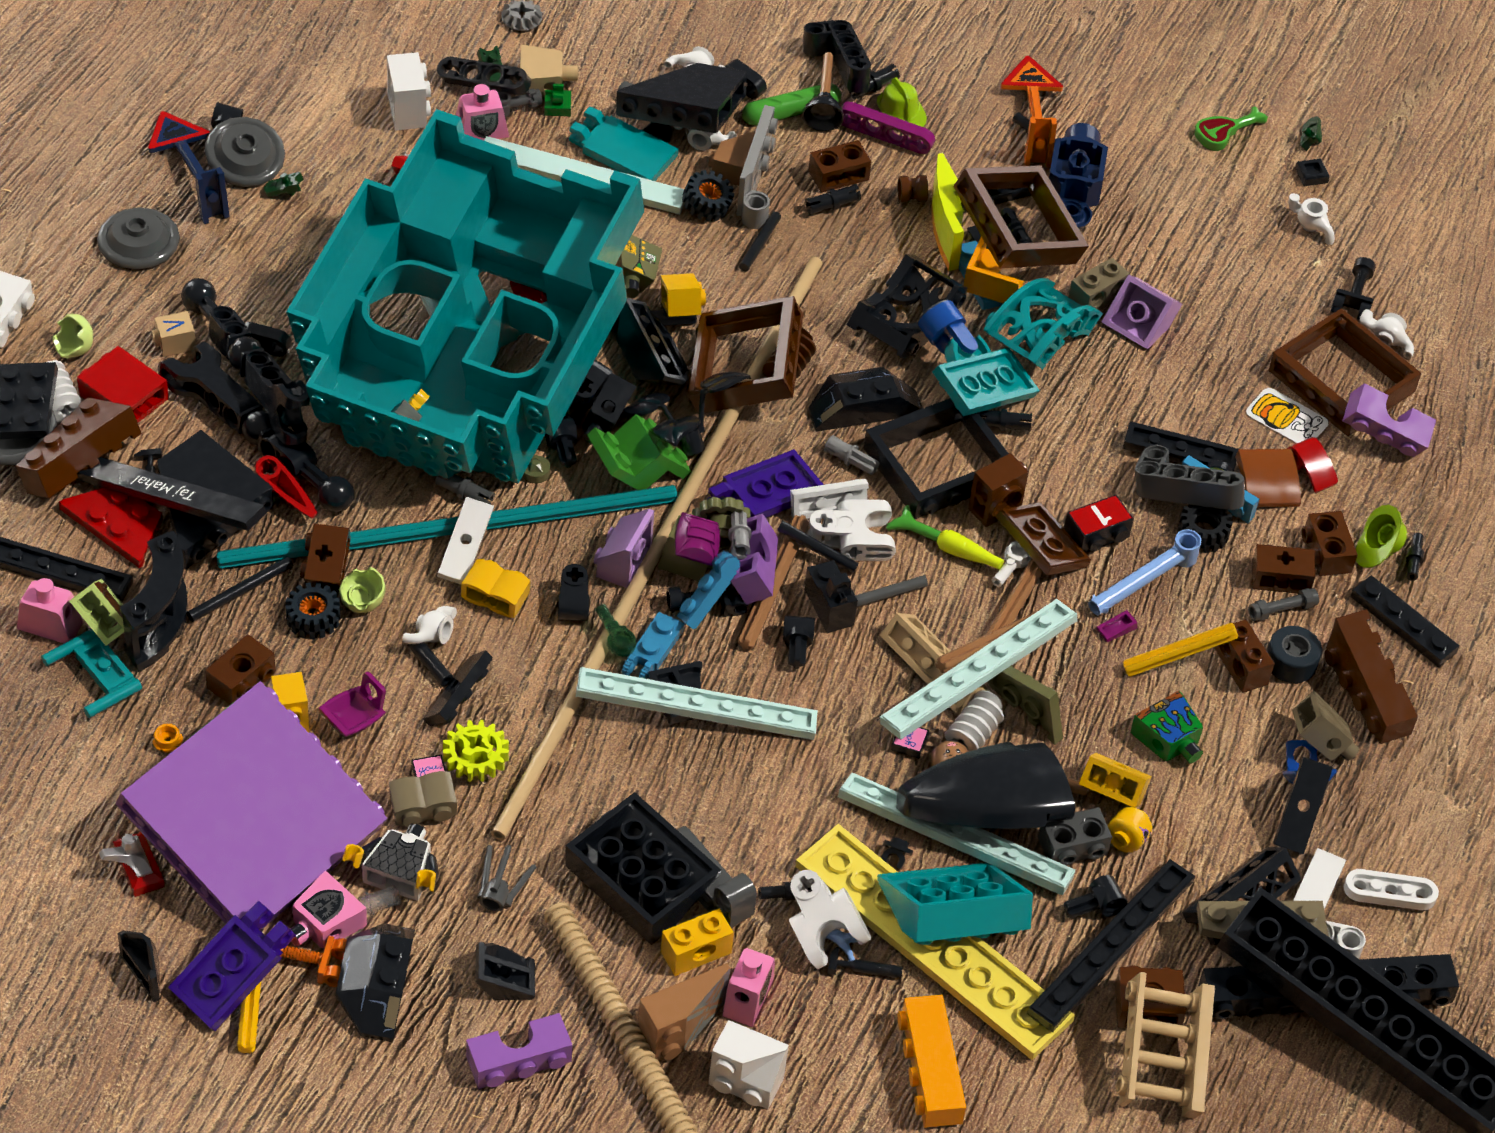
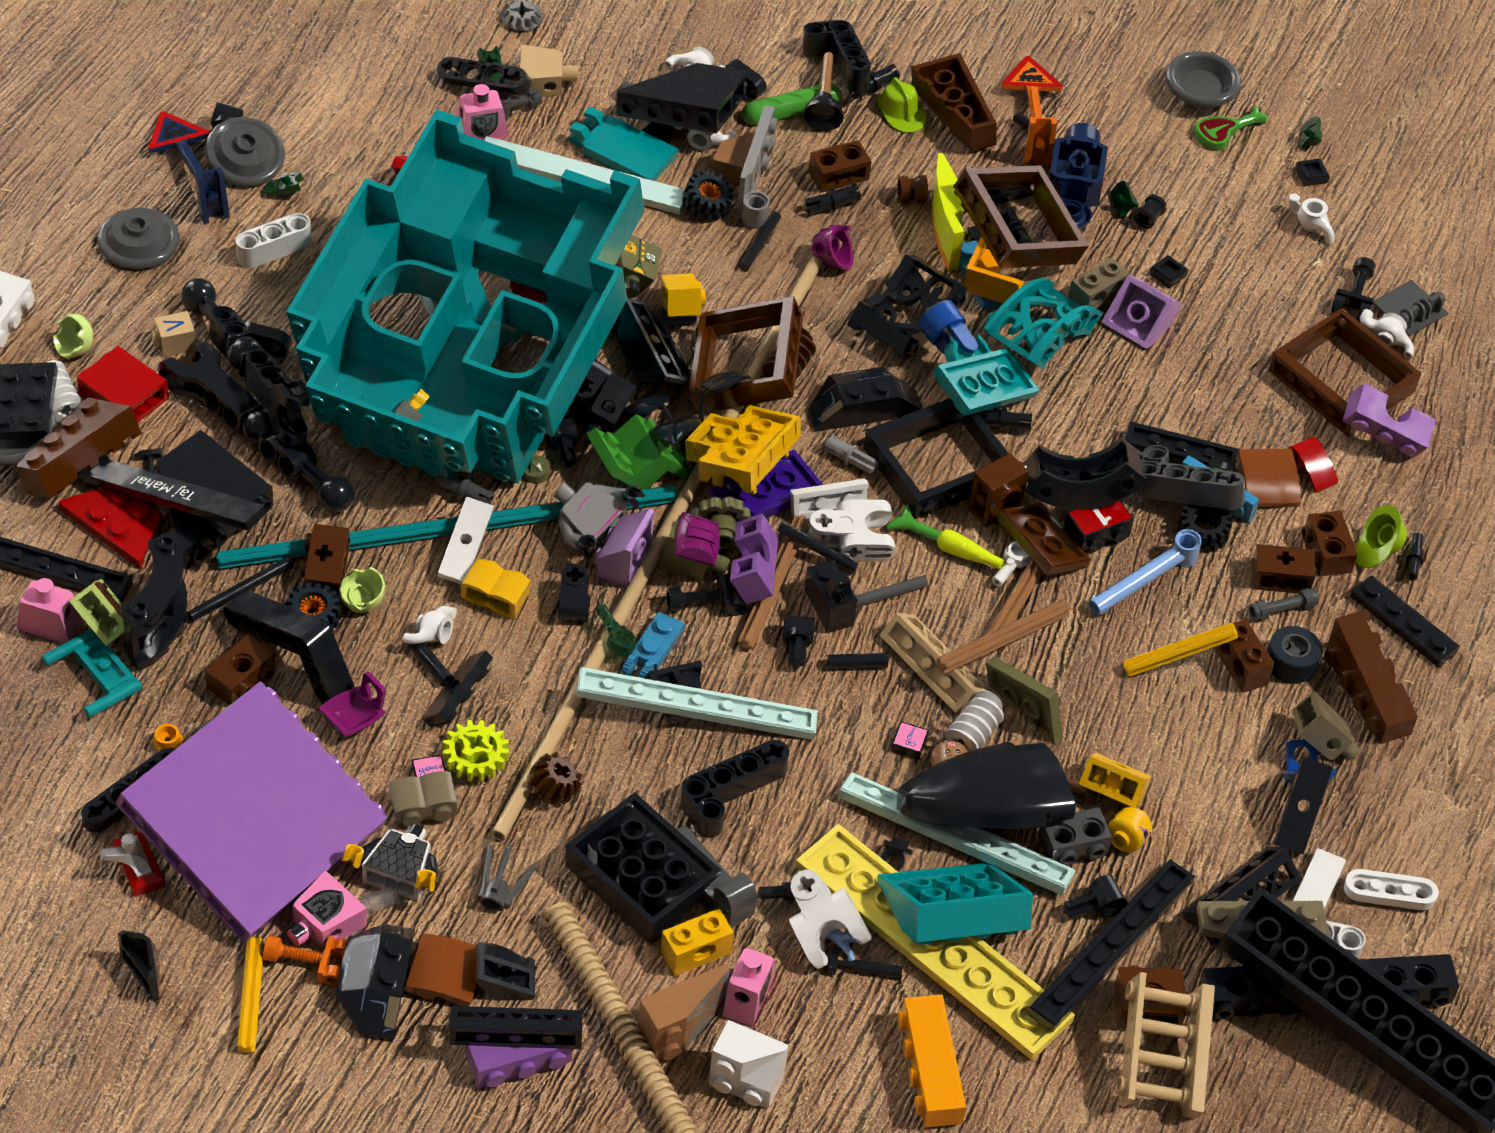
(112, 812): none -> black beam
(231, 965): dark purple tile -> none
(273, 240): none -> white beam
(285, 485): red piece -> none
(292, 695): yellow brick -> none
(296, 633): none -> black beam
(408, 91): white slope -> none
(443, 970): none -> dark orange slope
(515, 1027): none -> black fence
(555, 779): none -> reddish brown gear
(557, 101): green tile -> none
(592, 512): none -> light grey torso
(709, 589): dark azure hinge -> none
(739, 535): light grey axle -> none
(742, 446): none -> yellow piece
(766, 764): none -> black beam
(826, 247): none -> magenta helmet
(857, 661): none -> black piece
(886, 124): magenta beam -> none
(956, 100): none -> reddish brown wedge
(978, 669): light aqua tile -> none
(1085, 481): none -> black fence
(1117, 626): magenta piece -> none
(1123, 198): none -> dark green piece
(1147, 214): none -> black bush
(1168, 271): none -> black tile
(1169, 729): torso -> none
(1203, 79): none -> dark grey piece
(1286, 416): sticker -> none
(1413, 306): none -> dark grey hinge

